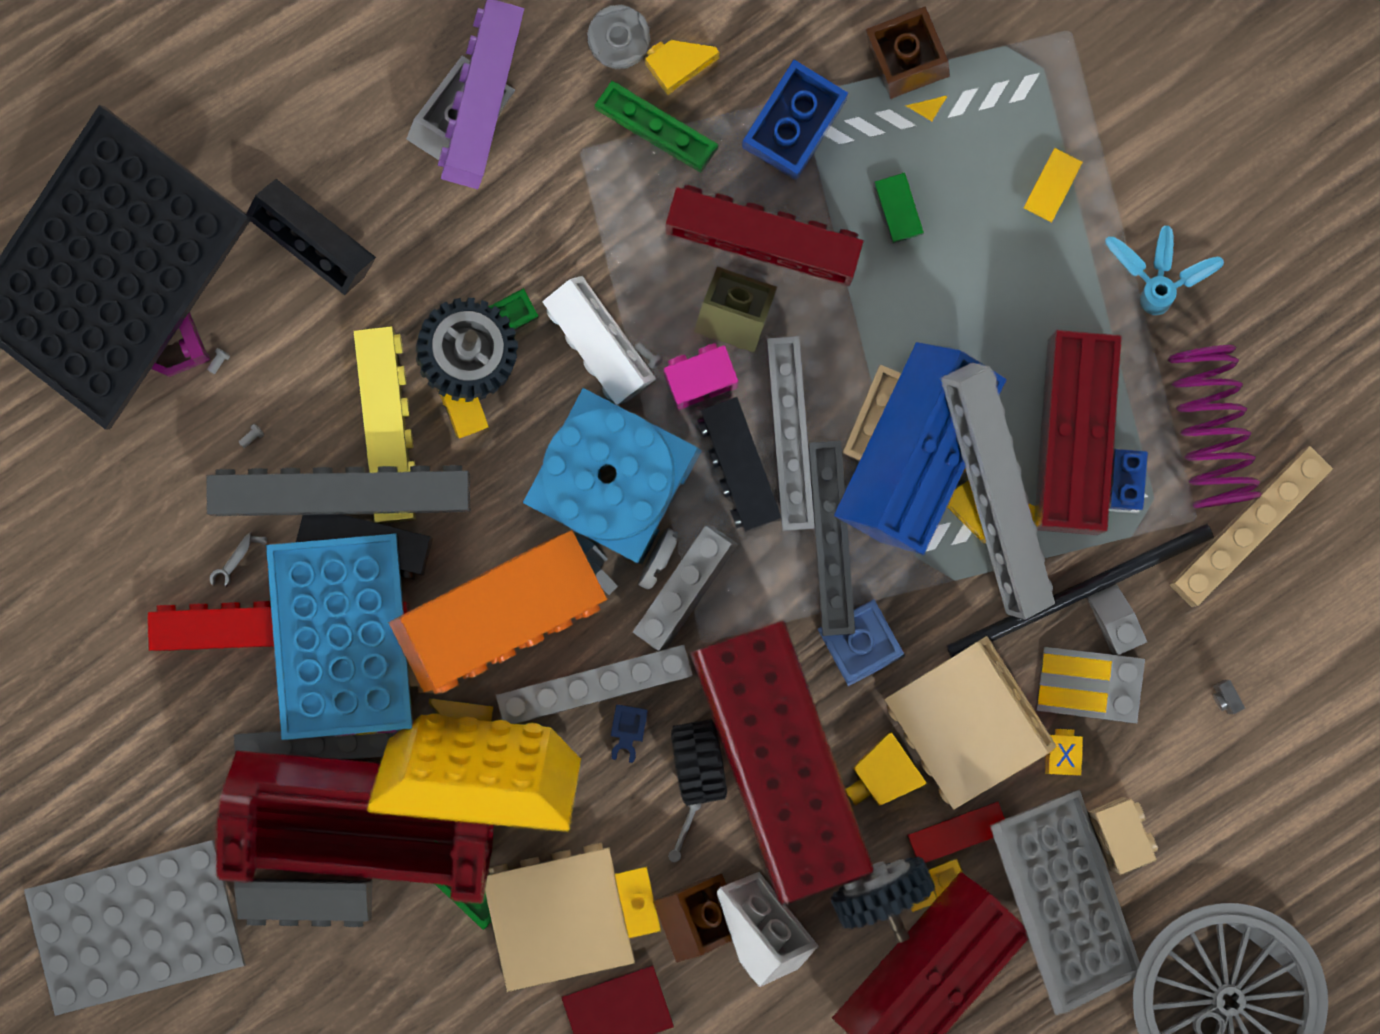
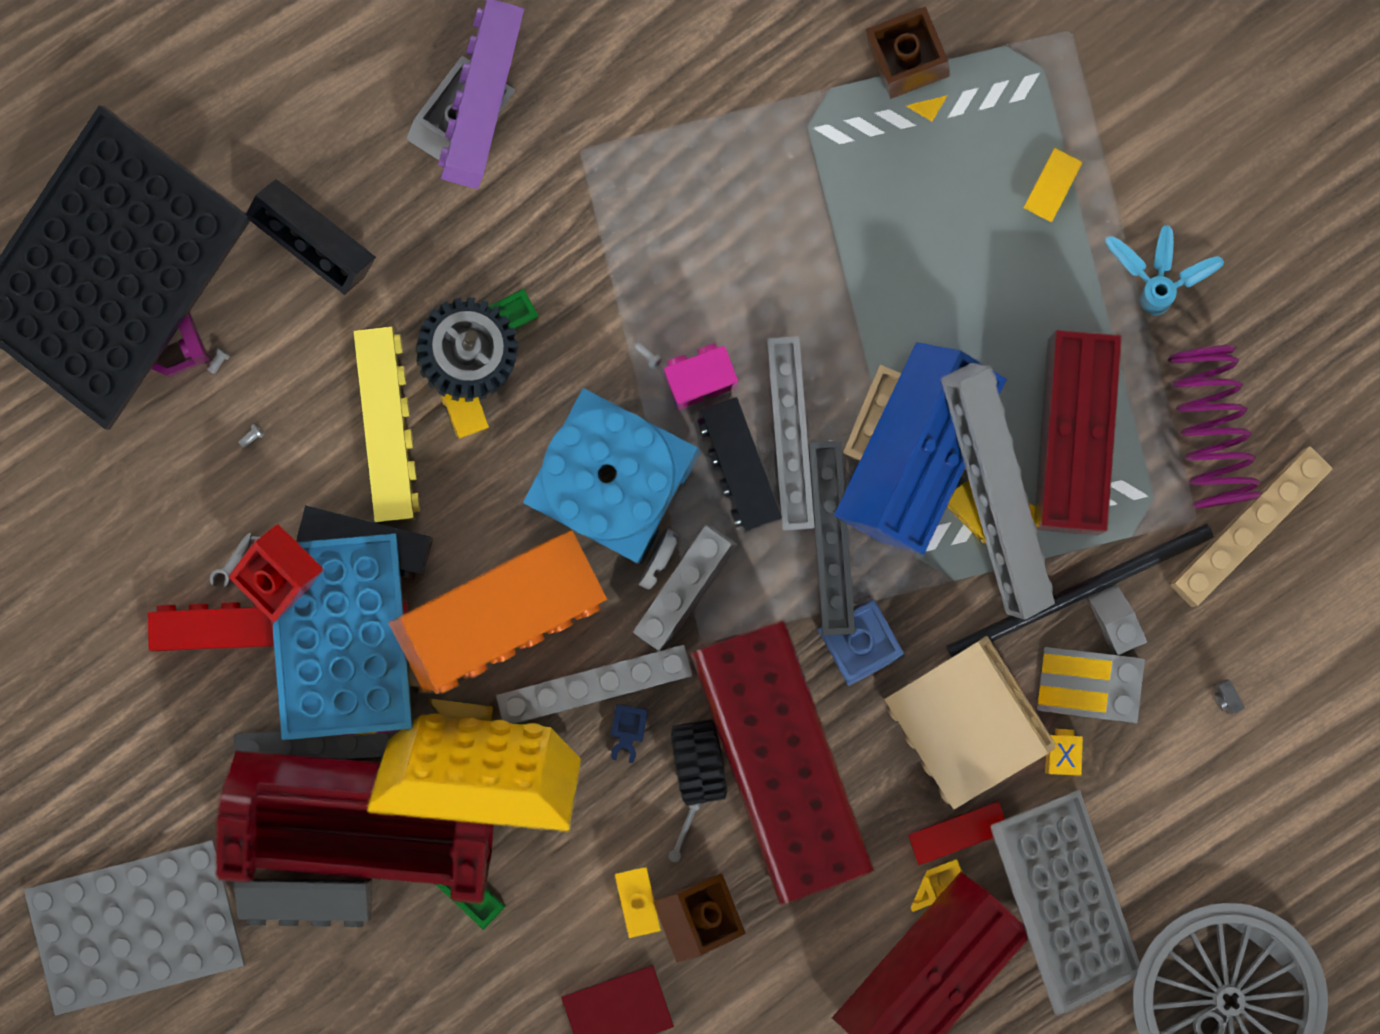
(275, 572): none -> red slope
(338, 492): dark grey brick -> none
(558, 917): tan panel -> none
(596, 560): light grey slope -> none
(598, 340): white brick -> none
(618, 36): light grey tile -> none
(656, 126): green tile -> none
(678, 62): yellow slope -> none
(735, 309): olive slope -> none
(763, 235): dark red brick -> none
(763, 930): white slope -> none
(794, 120): blue brick -> none
(883, 895): black wheel -> none
(884, 773): yellow torso -> none
(898, 208): green tile -> none
(1123, 835): tan brick -> none
(1128, 480): blue hips -> none

